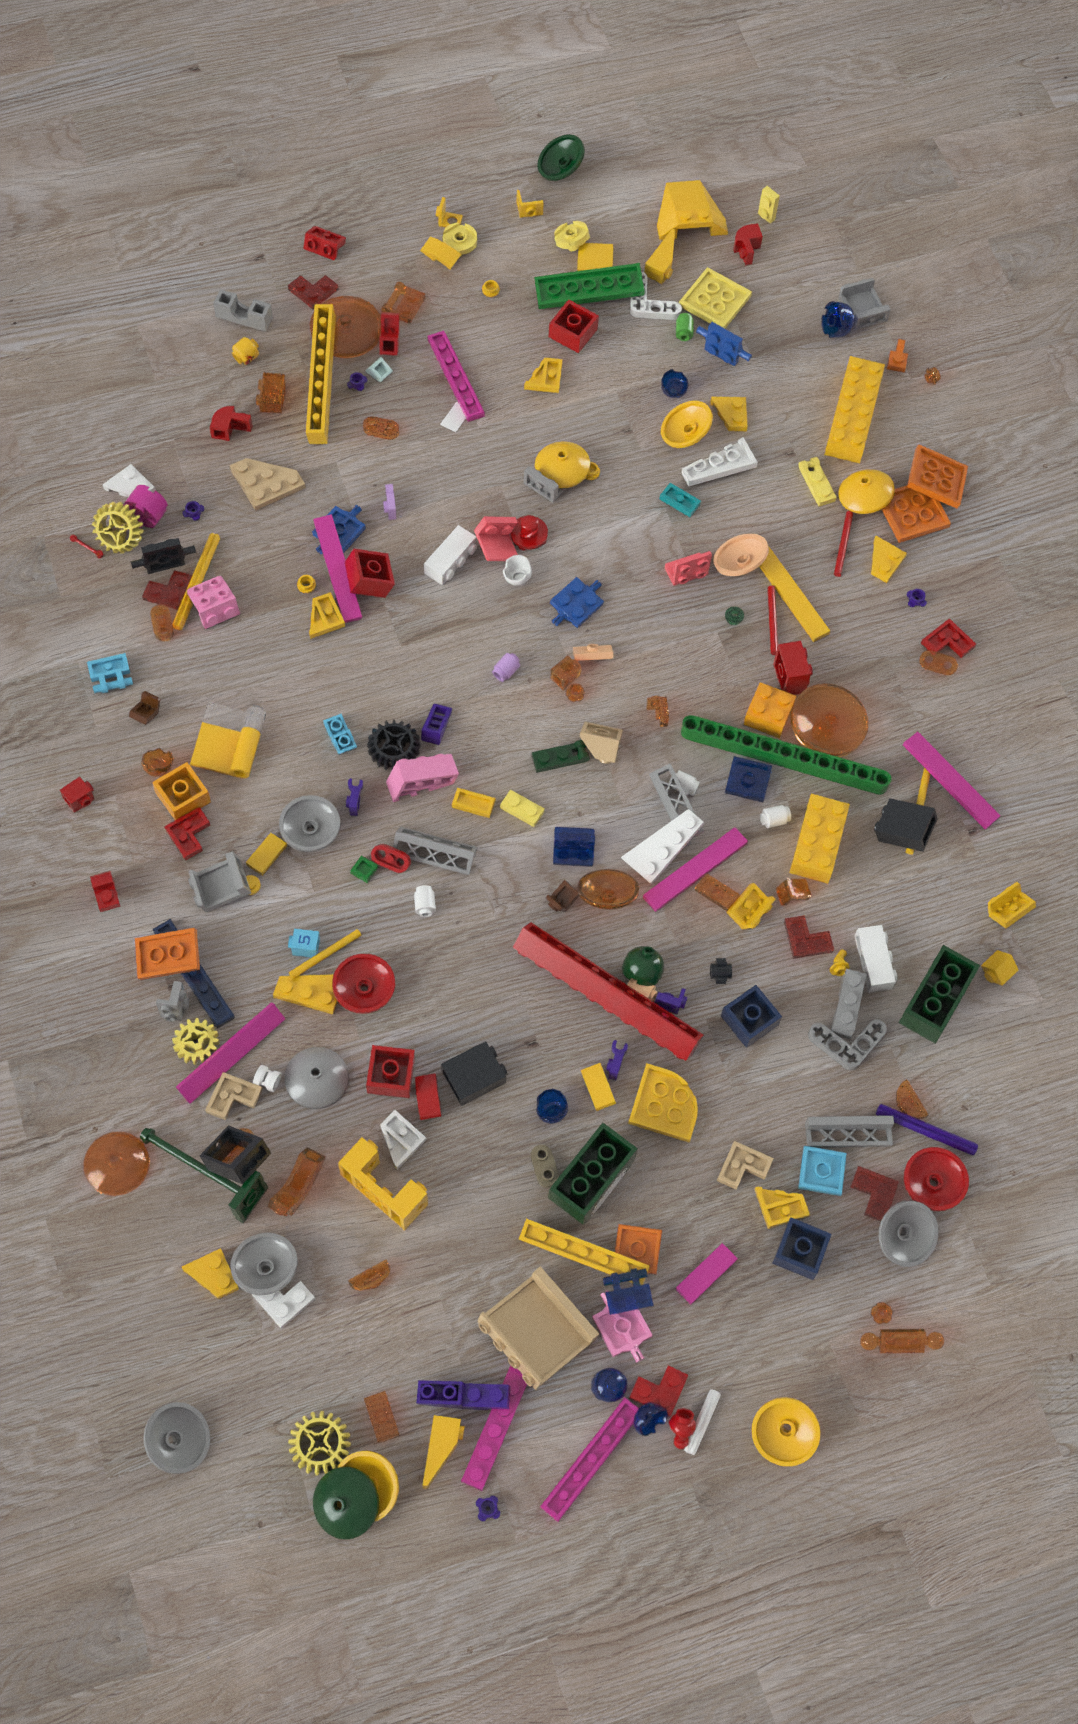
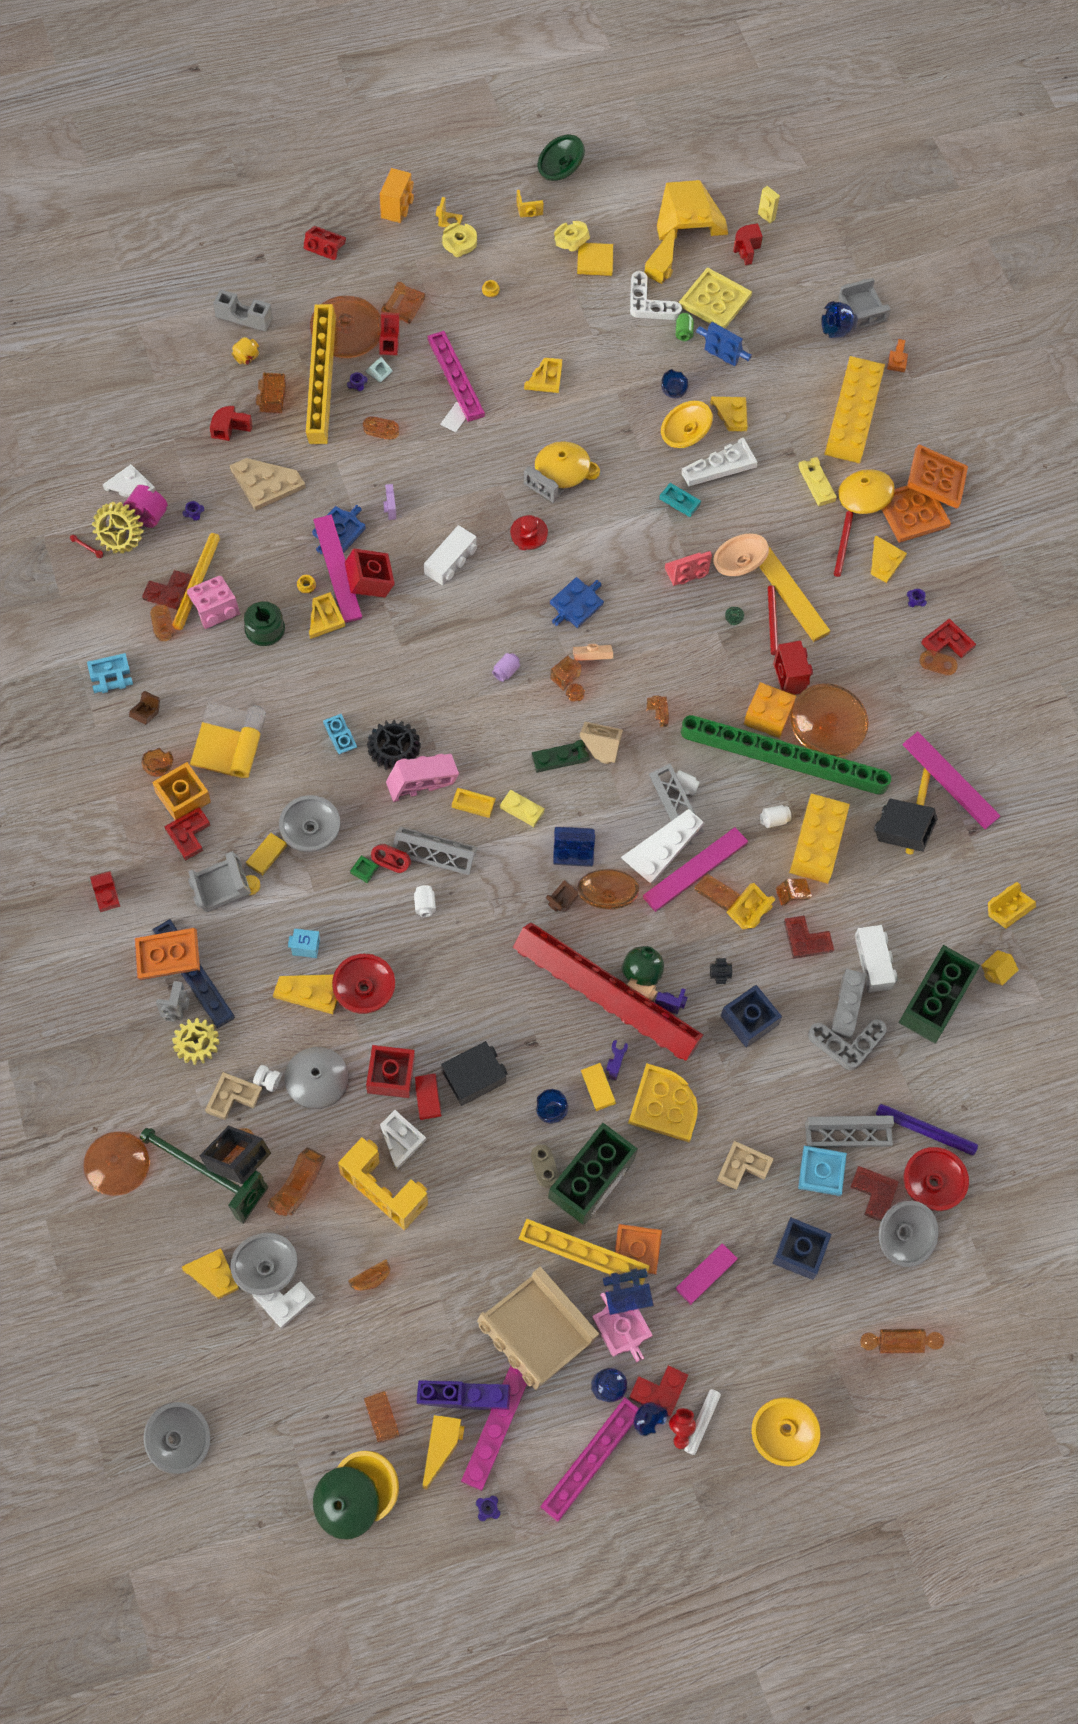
(77, 794): red brick -> none
(163, 556): black plate -> none
(230, 1053): dark pink tile -> none
(264, 623): none -> dark green wheel
(315, 293): clear red plate -> none
(324, 954): yellow bar -> none
(326, 1435): light yellow gear -> none
(353, 801): dark purple plate -> none
(396, 195): none -> light orange brick
(432, 734): dark purple slope -> none
(441, 251): yellow slope -> none
(495, 537): coral bracket -> none
(517, 570): white hair -> none
(573, 326): red brick -> none
(589, 285): green plate -> none
(748, 779): clear blue plate -> none
(780, 1206): yellow wing -> none
(839, 965): yellow plate -> none
(886, 1309): clear orange plate -> none
(909, 1102): clear orange plate -> none
(932, 375): clear orange plate -> none

